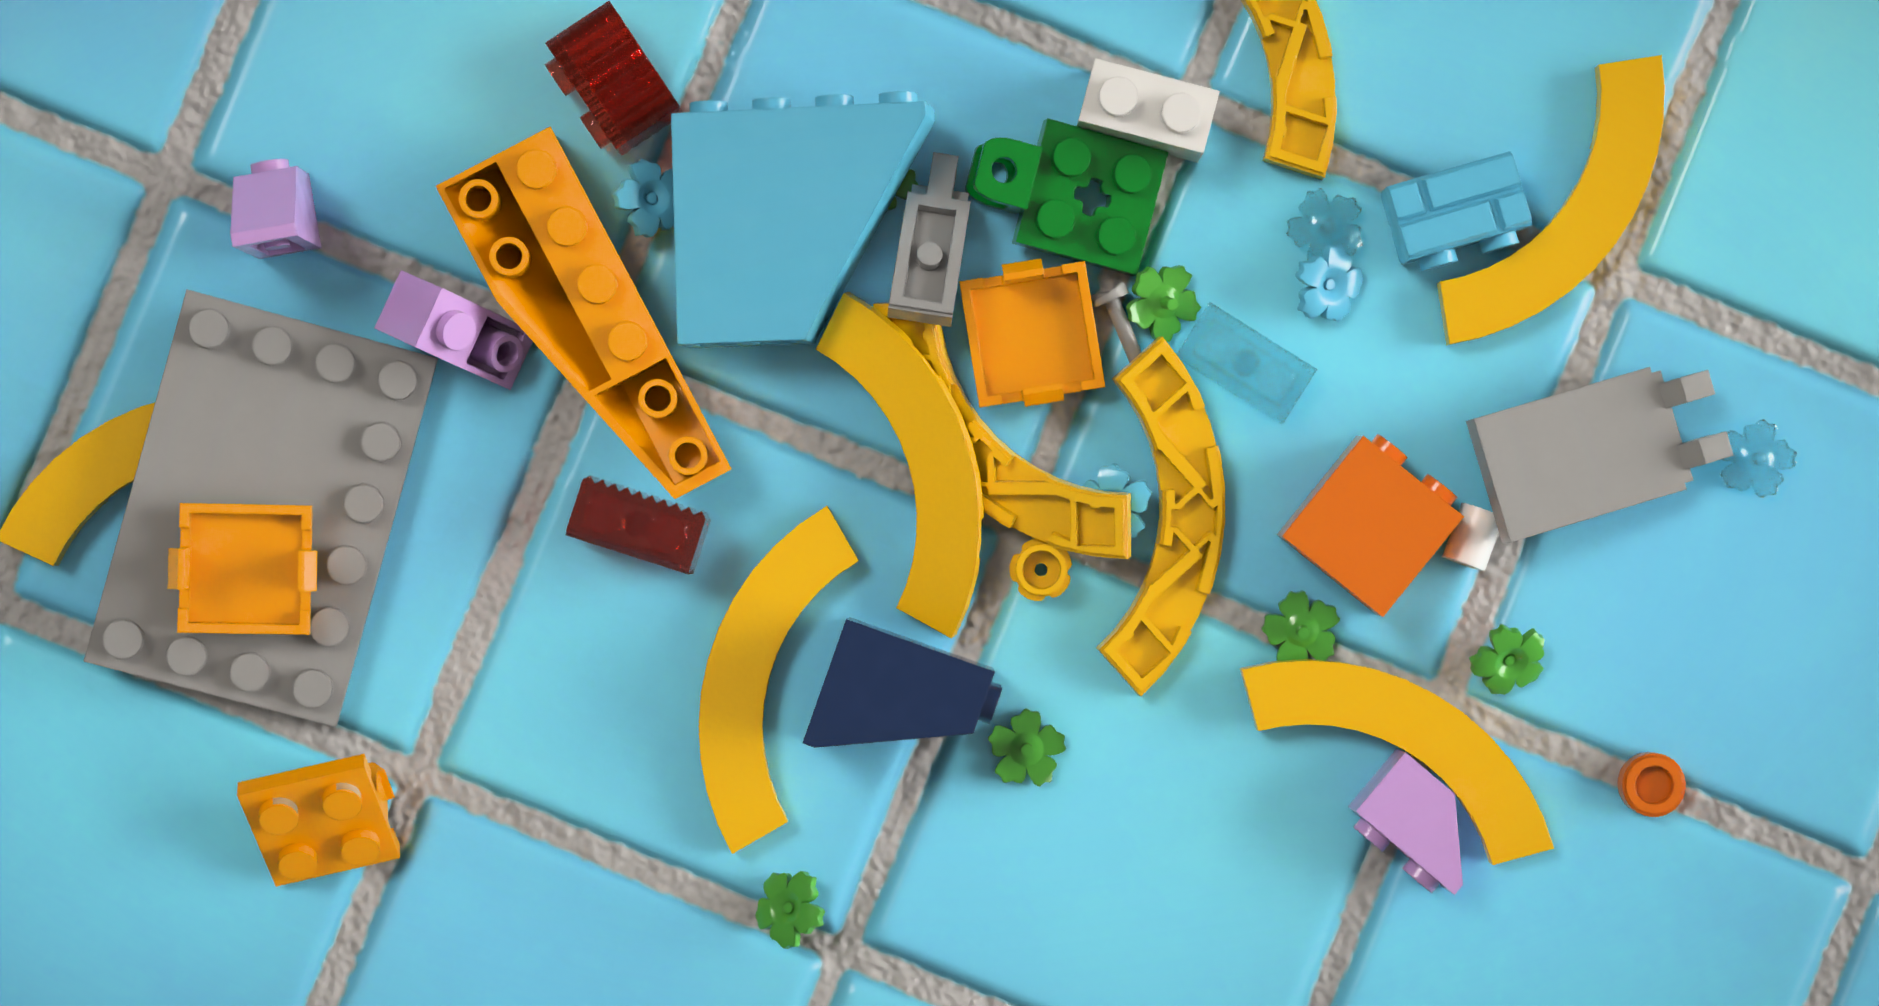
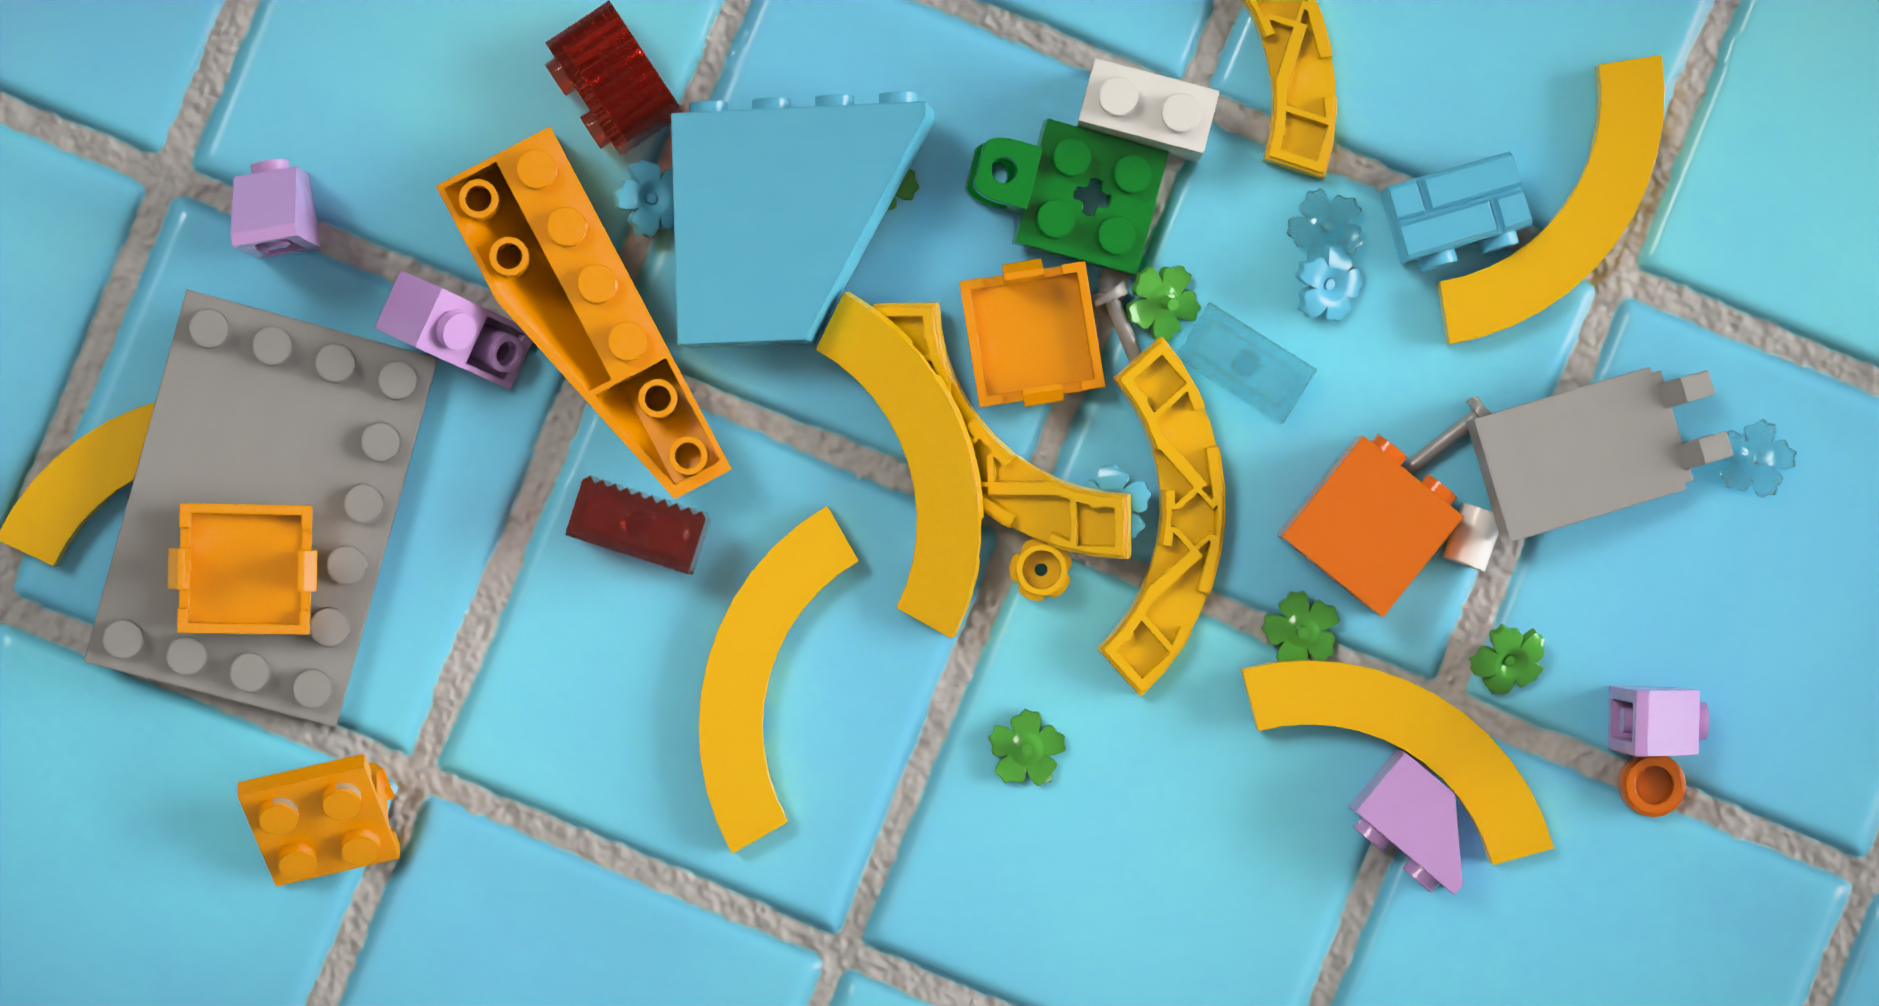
(788, 908): bright green plant -> none
(898, 690): dark blue slope -> none
(930, 247): light grey hinge -> none
(1445, 439): none -> light grey piece
(1656, 720): none -> lavender slope

